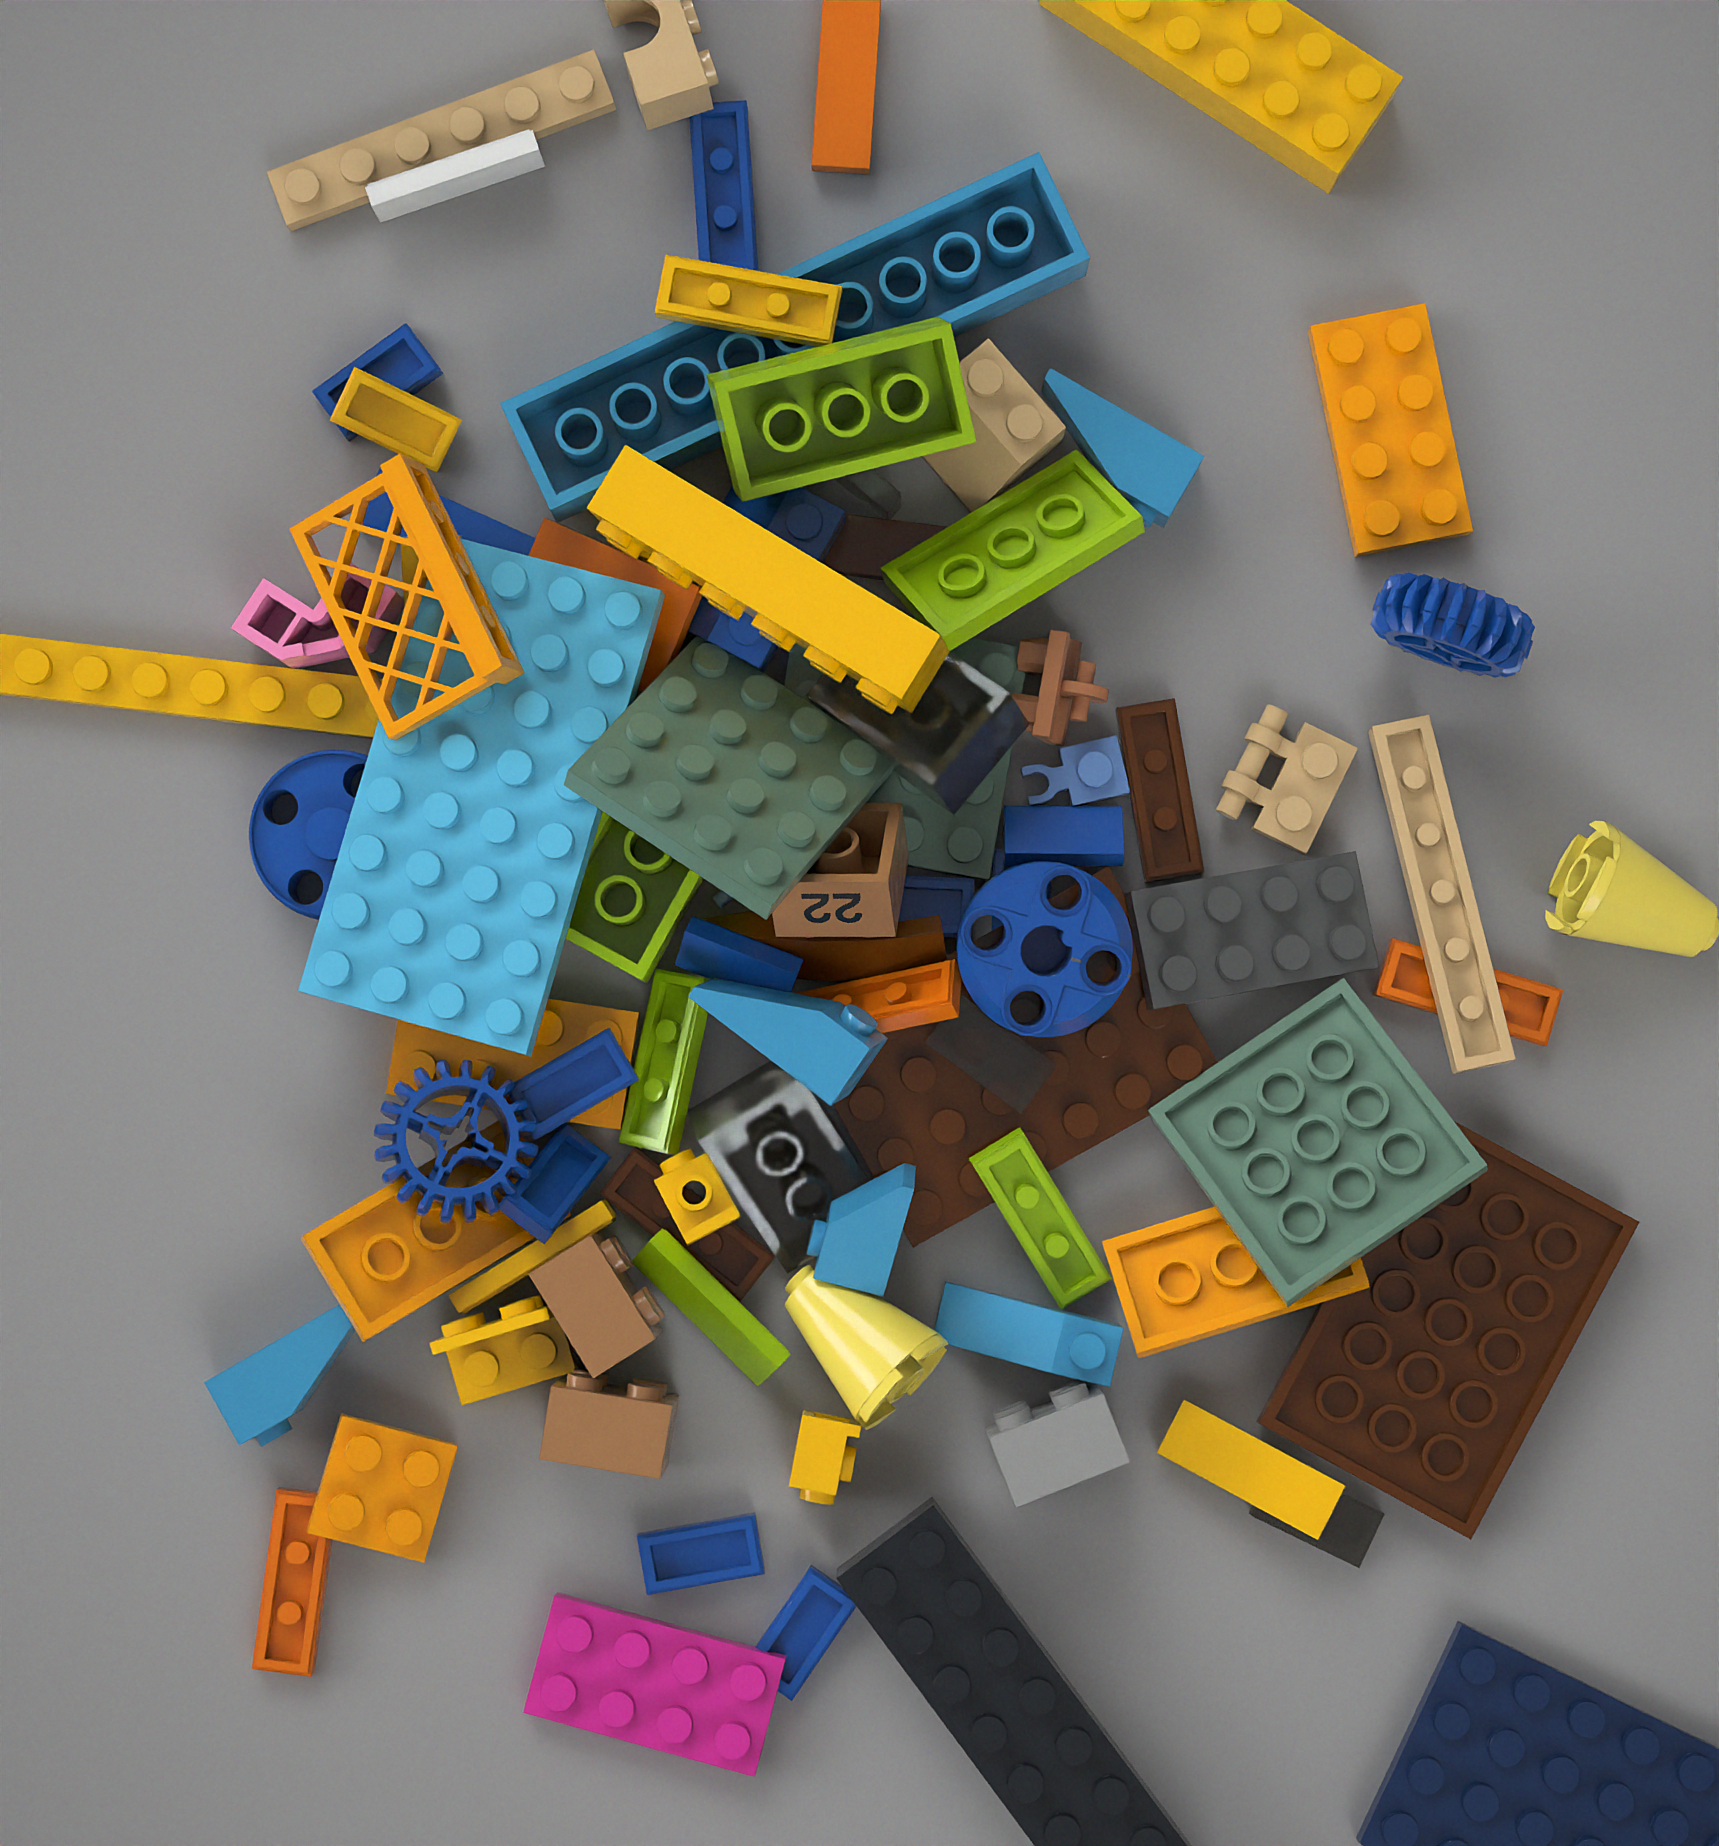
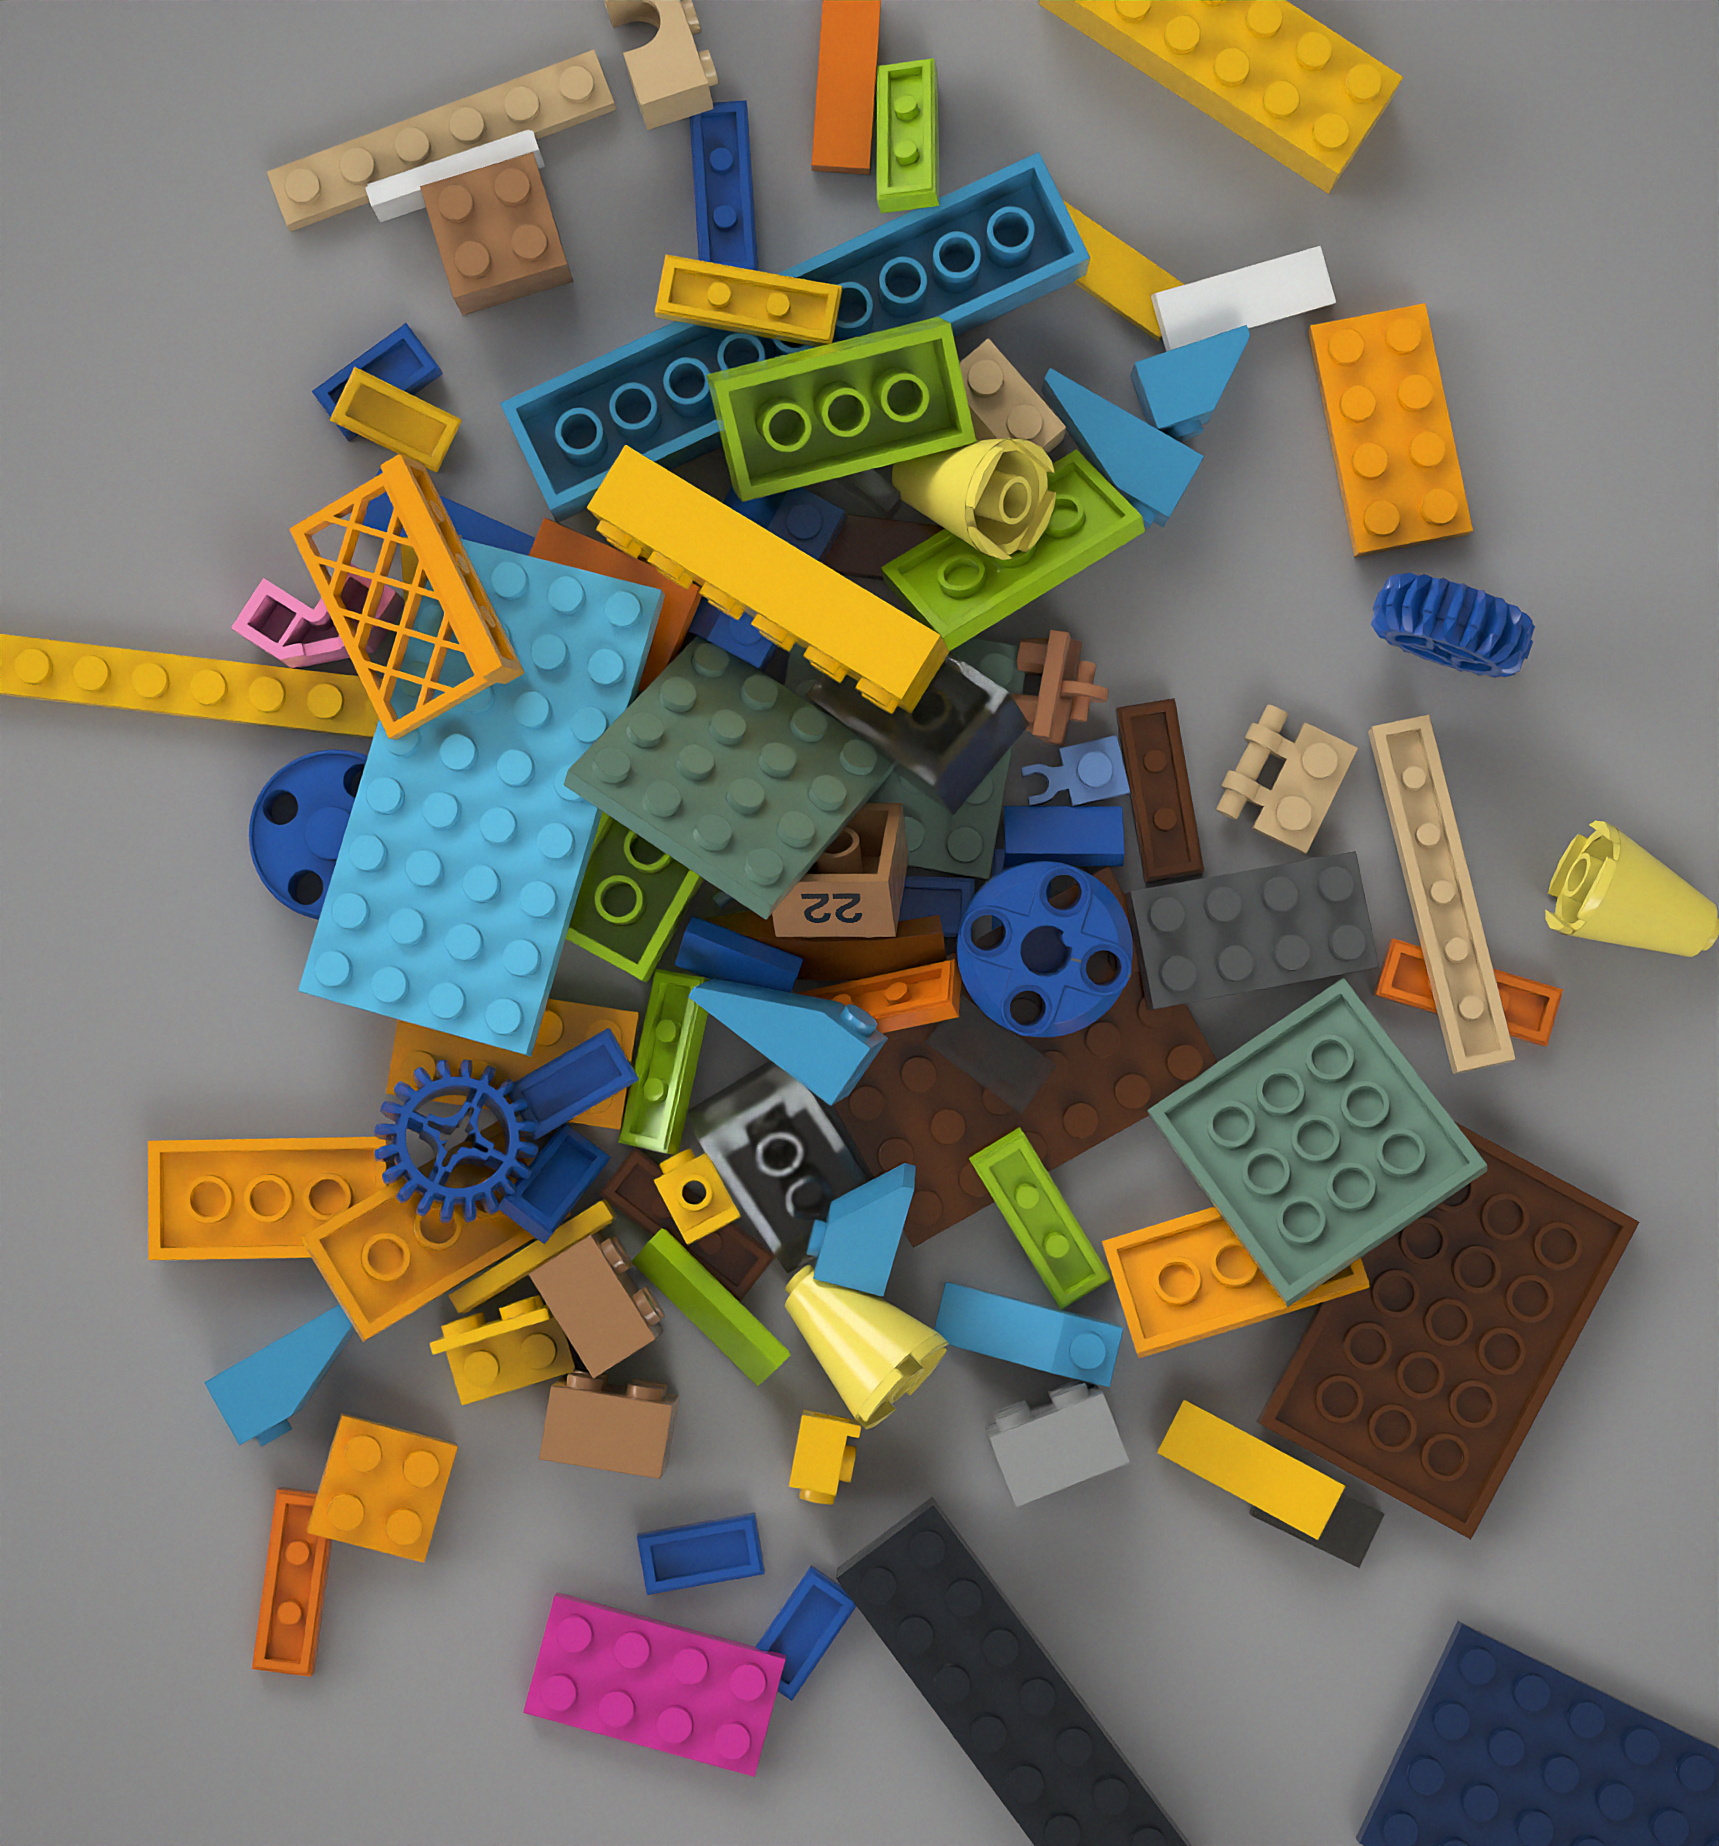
(253, 1193): none -> light orange plate
(496, 234): none -> medium nougat brick
(907, 136): none -> lime tile
(983, 492): none -> light yellow cone
(1121, 275): none -> yellow tile
(1185, 384): none -> dark azure slope
(1244, 297): none -> white tile

